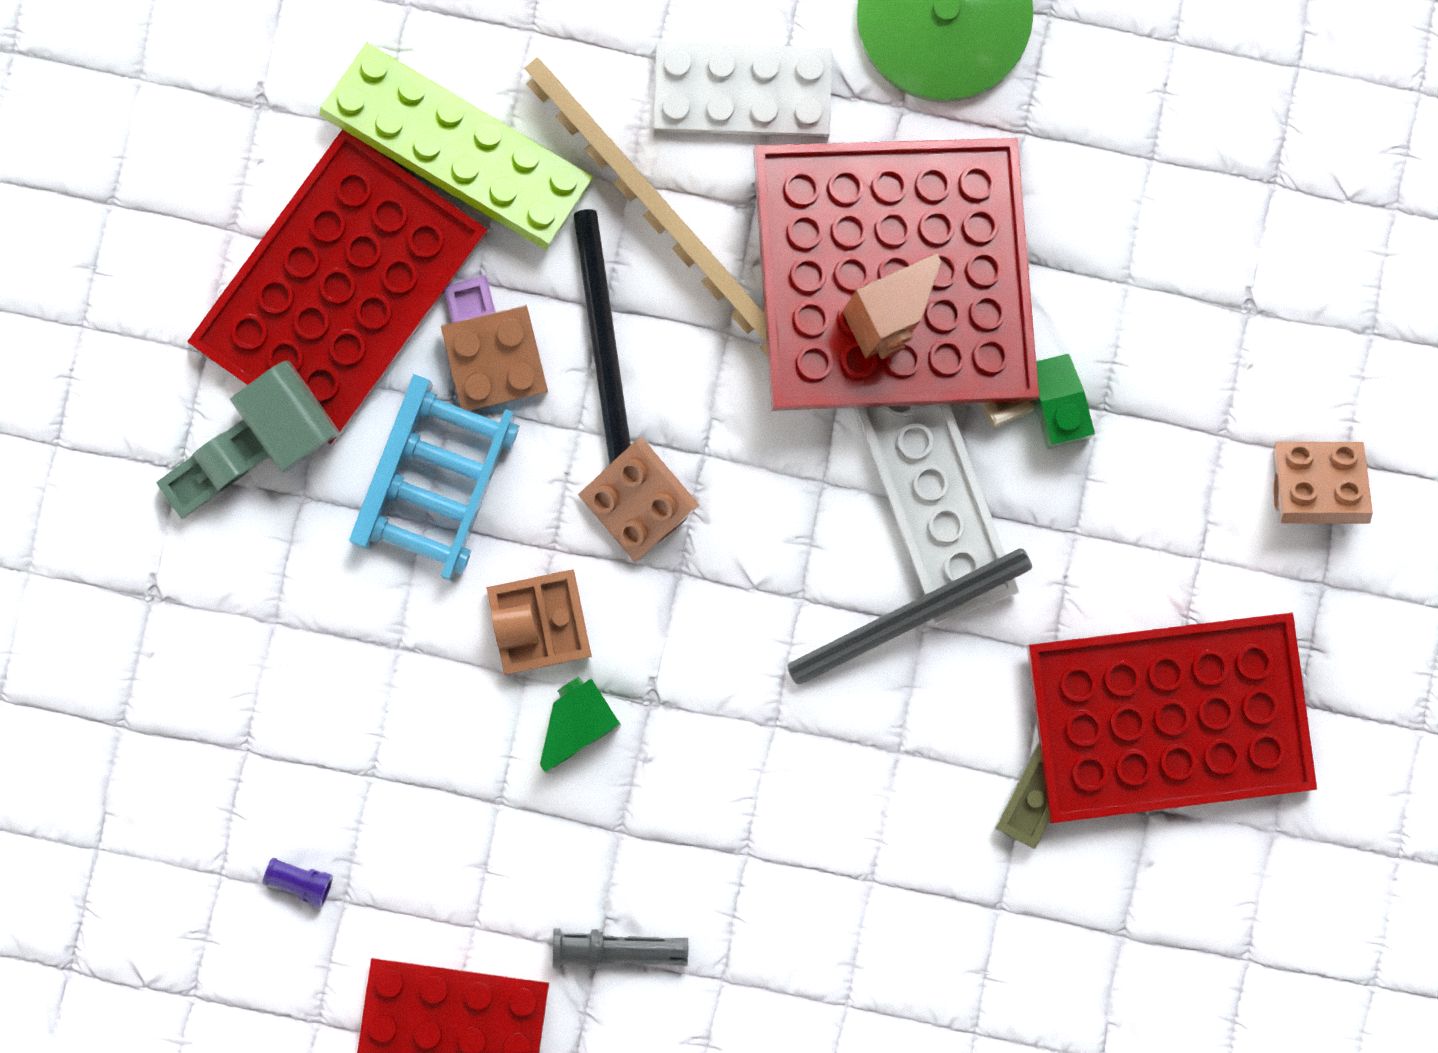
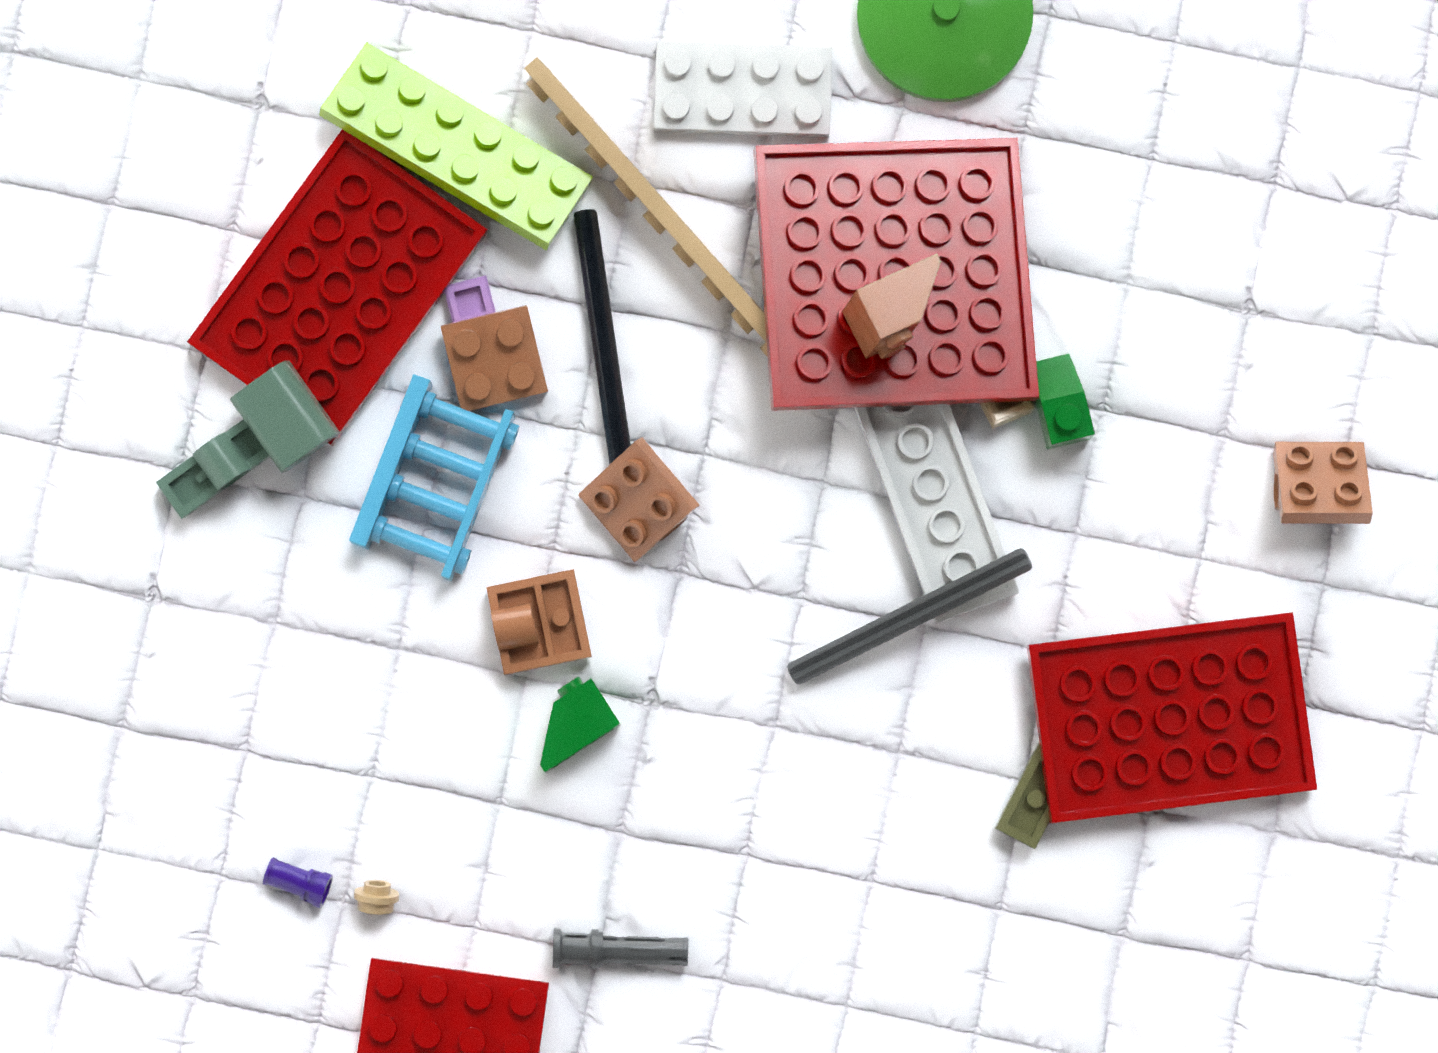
(376, 897): none -> tan plate

